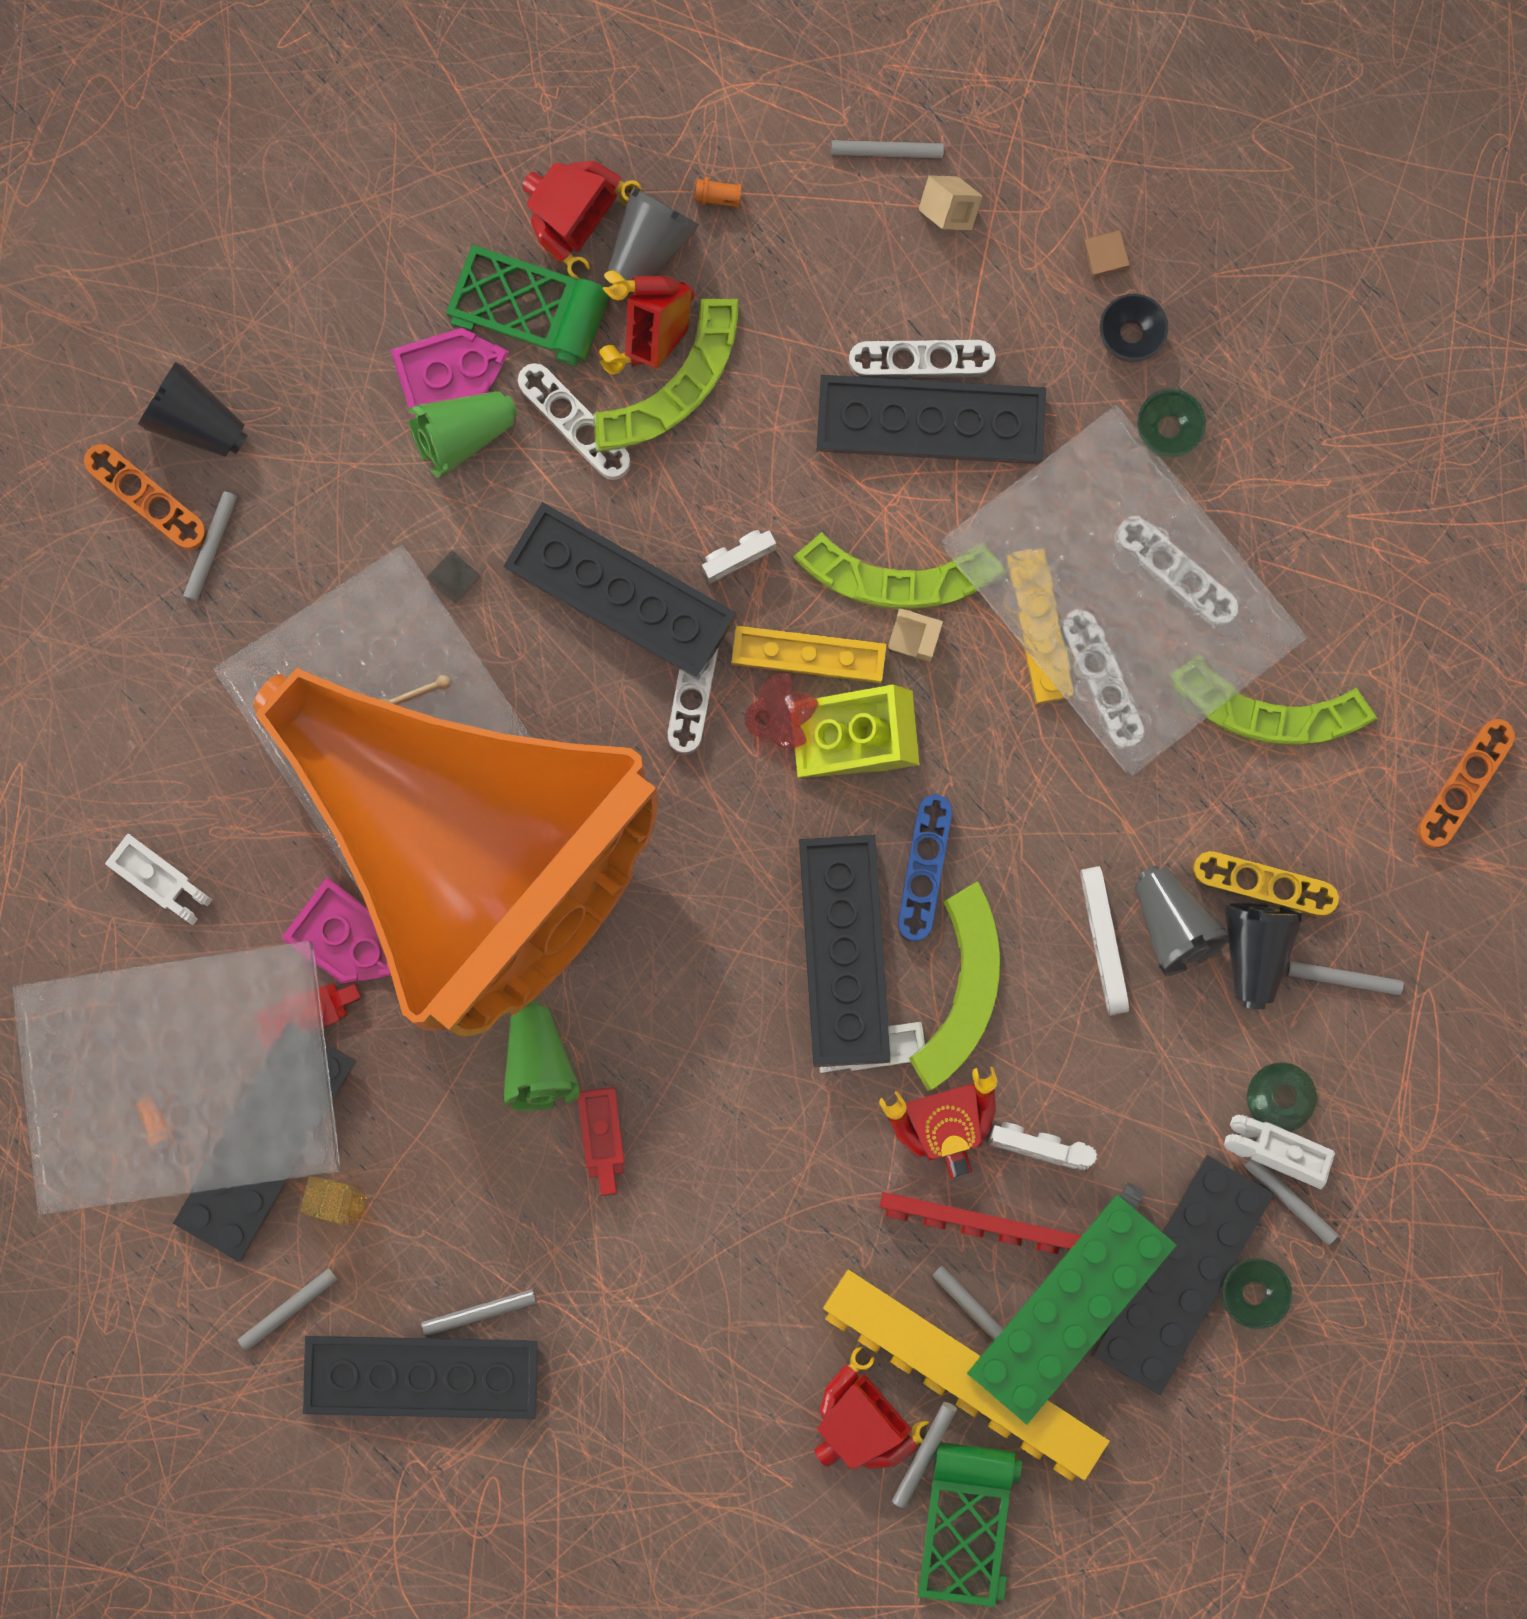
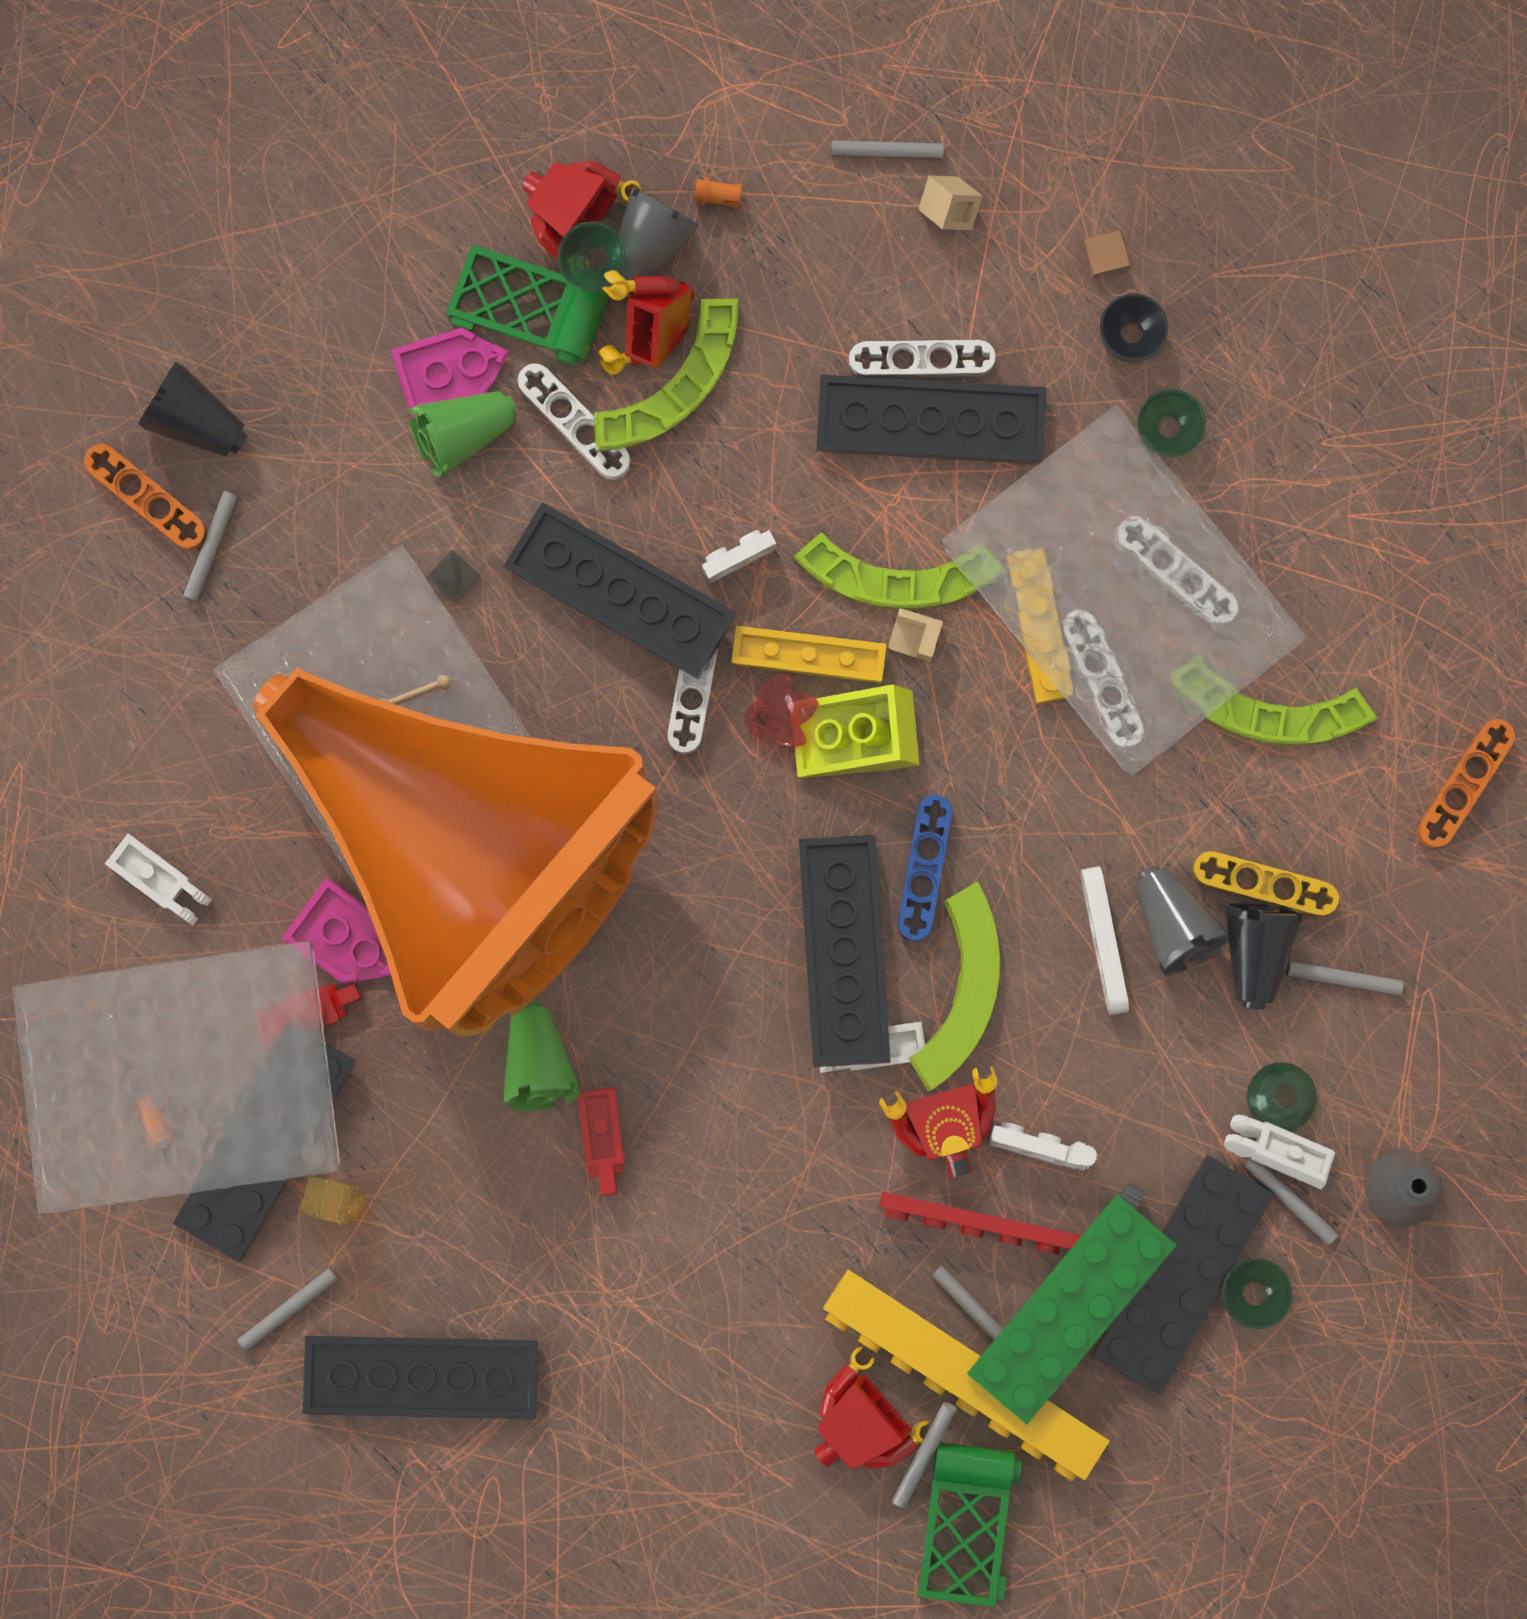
(479, 1312): light grey bar -> none
(578, 243): none -> clear green piece
(1391, 1192): none -> dark grey cone

